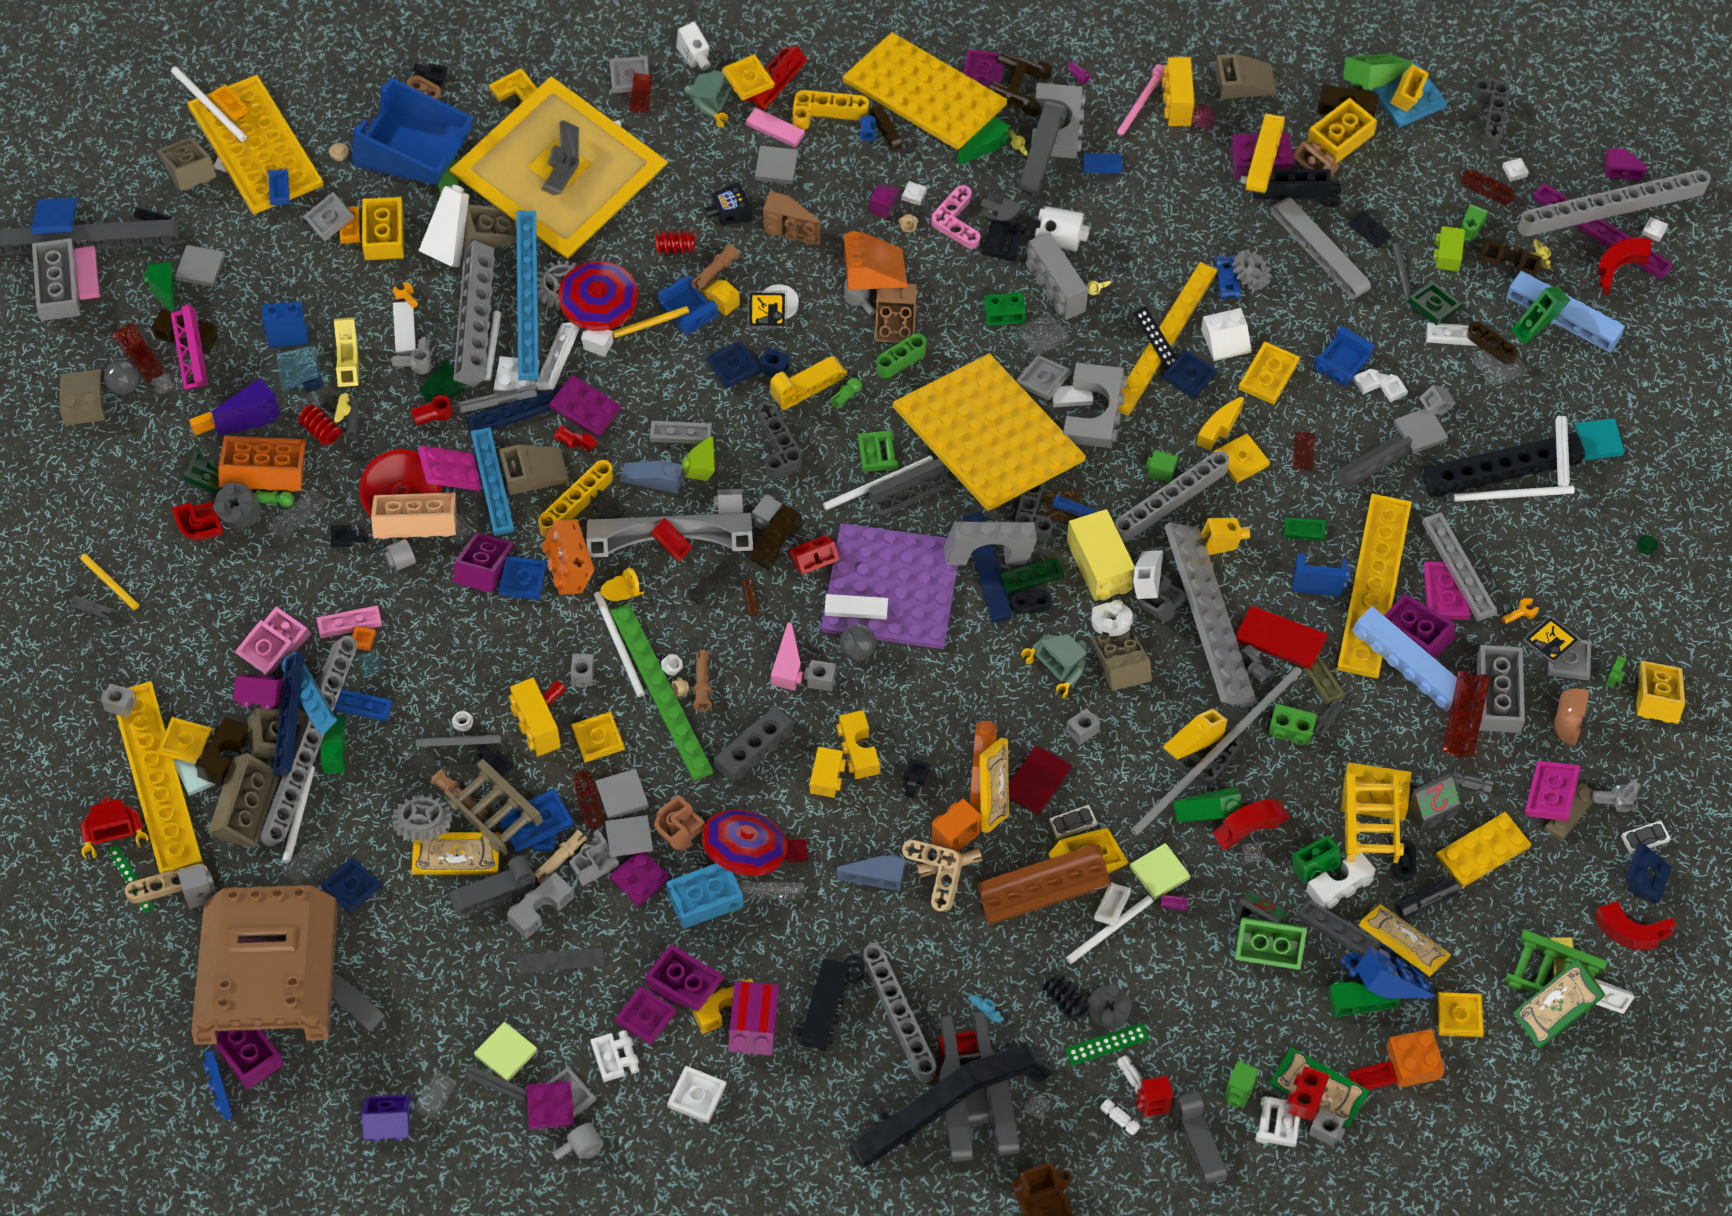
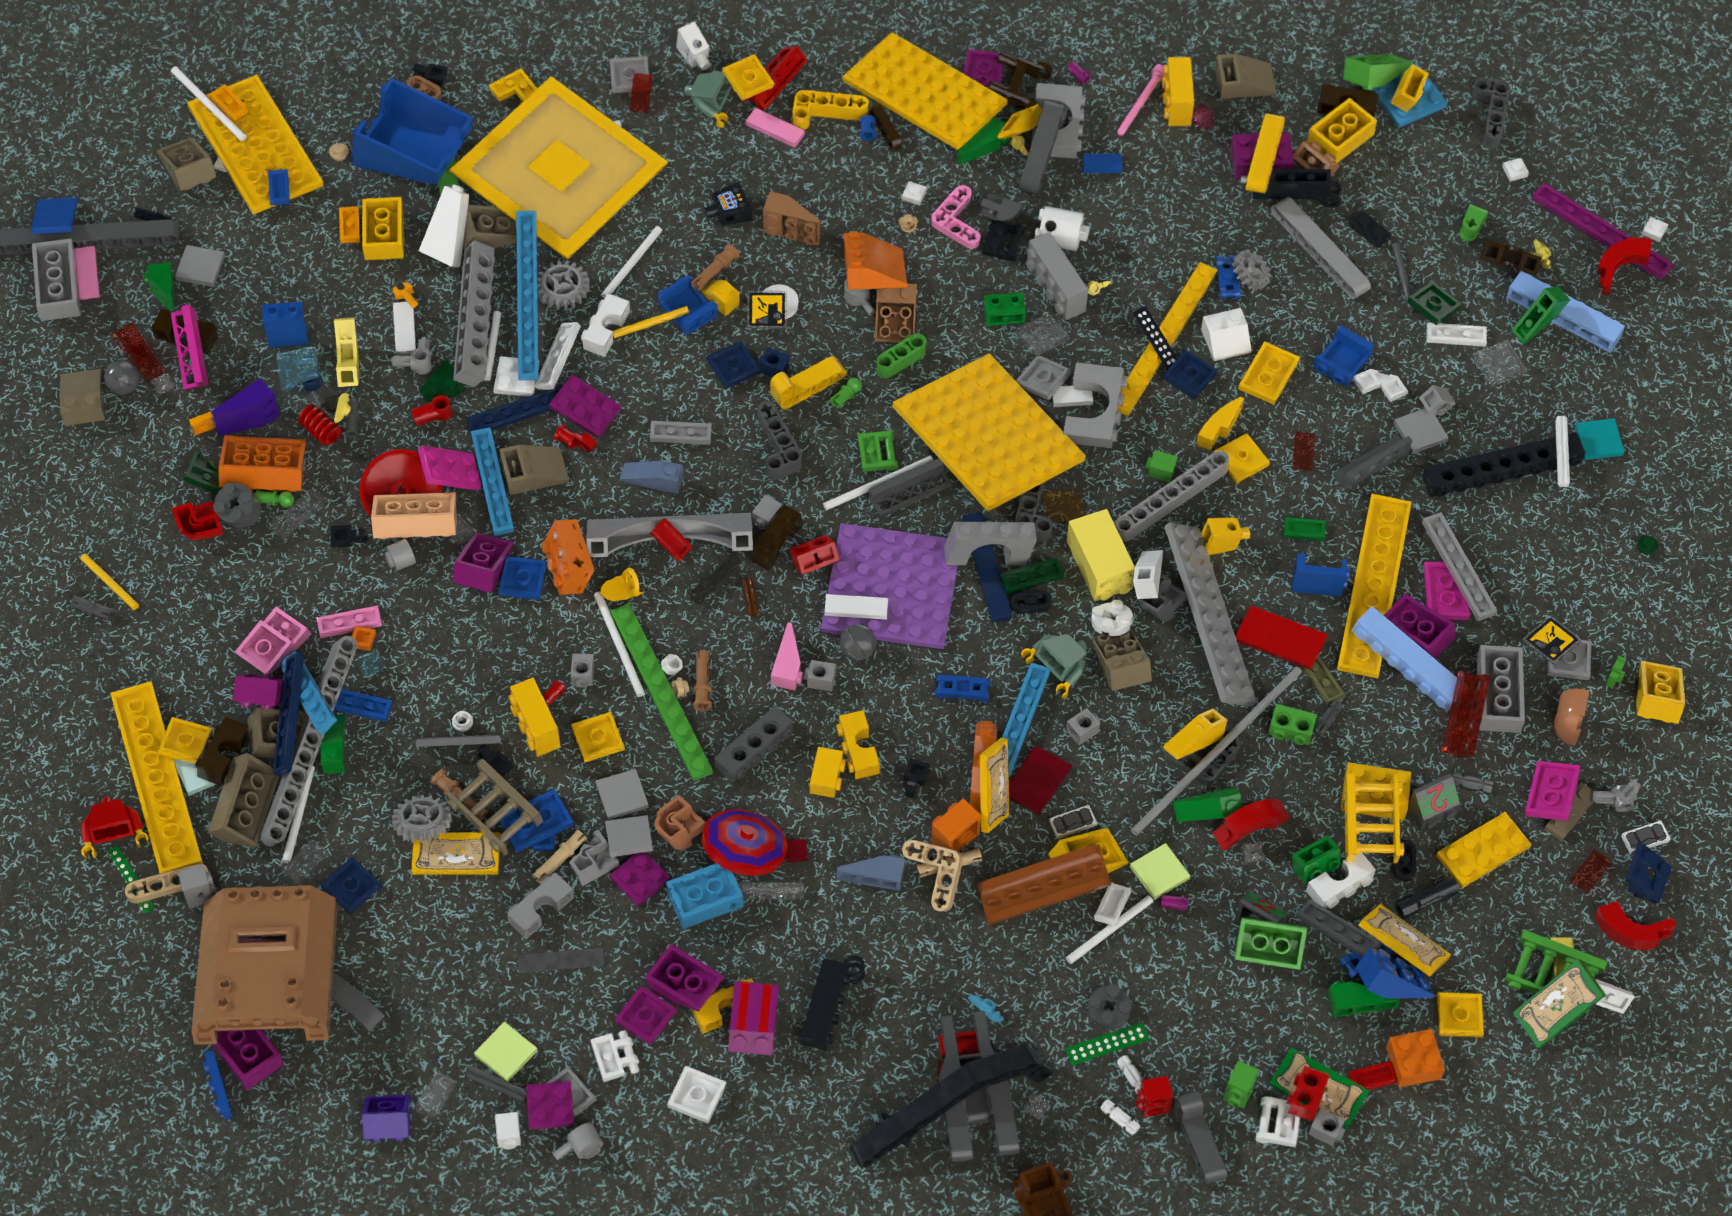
(124, 705): light grey brick -> none
(329, 216): light grey tile -> none
(495, 888): dark grey beam -> none
(497, 398): dark grey axle -> none
(508, 1130): none -> white brick
(563, 159): dark grey plate -> none
(577, 490): yellow beam -> none
(590, 791): clear red beam -> none
(598, 296): dish -> none
(607, 508): clear smoke plate -> none
(632, 261): none -> white piece
(675, 242): red piece -> none
(700, 461): lime slope -> none
(729, 501): light grey brick -> none
(776, 165): light grey tile -> none
(883, 199): magenta slope -> none
(899, 1022): light grey beam -> none
(962, 687): none -> blue plate
(1021, 122): none -> yellow slope
(1024, 711): none -> dark azure plate
(1066, 997): black piece -> none
(1072, 507): blue axle -> none
(1255, 664): dark grey connector -> none
(1450, 248): lime brick -> none
(1491, 194): clear red beam -> none
(1492, 350): dark brown beam -> none
(1513, 493): white piece -> none
(1522, 611): light orange bar -> none
(1590, 871): none -> clear red tile
(1613, 202): light grey beam -> none
(1623, 165): magenta slope -> none

